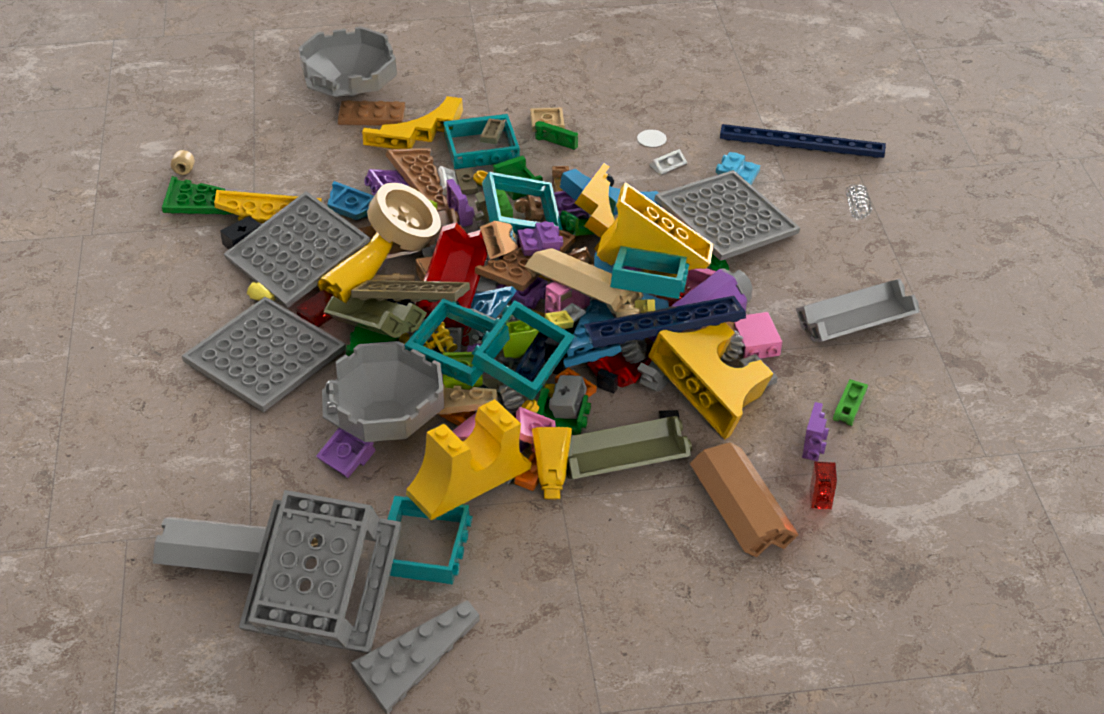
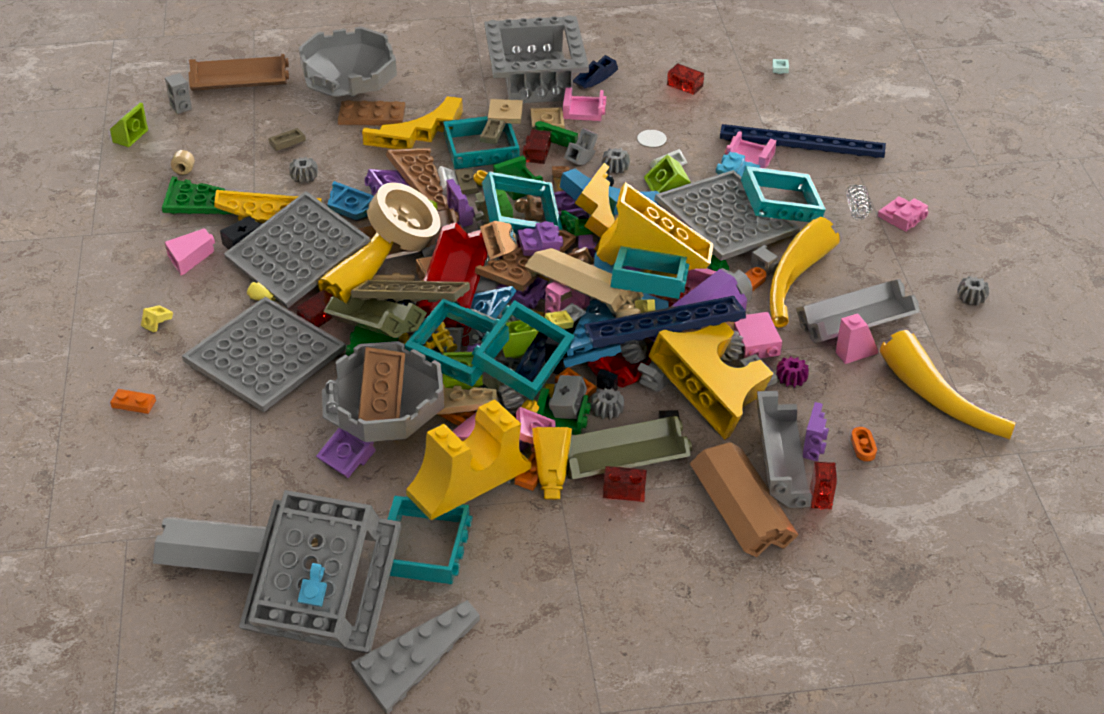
(130, 127): none -> lime slope
(133, 401): none -> orange plate
(153, 316): none -> light yellow bracket
(178, 93): none -> light grey brick
(189, 249): none -> bright pink slope
(238, 73): none -> medium nougat panel
(286, 139): none -> dark tan plate
(303, 169): none -> light grey gear
(313, 590): none -> medium azure plate
(381, 384): none -> medium nougat plate
(506, 110): none -> tan plate
(537, 146): none -> clear red brick
(538, 70): none -> light grey plate
(583, 107): none -> bright pink panel
(583, 150): none -> light grey brick
(587, 241): none -> medium lavender brick
(597, 72): none -> dark blue slope
(607, 403): none -> light grey gear
(616, 160): none -> light grey gear
(624, 484): none -> clear red brick
(666, 175): none -> lime slope
(685, 79): none -> clear red brick
(753, 152): none -> bright pink panel
(755, 177): none -> teal window
(757, 277): none -> orange plate
(764, 259): none -> light grey brick
(780, 66): none -> light aqua plate
(782, 451): none -> light grey panel
(792, 371): none -> magenta gear
(805, 250): none -> yellow brick
(850, 402): bright green plate -> none
(854, 340): none -> bright pink slope
(863, 444): none -> orange plate
(904, 213): none -> bright pink plate
(917, 371): none -> yellow brick
(973, 290): none -> light grey gear

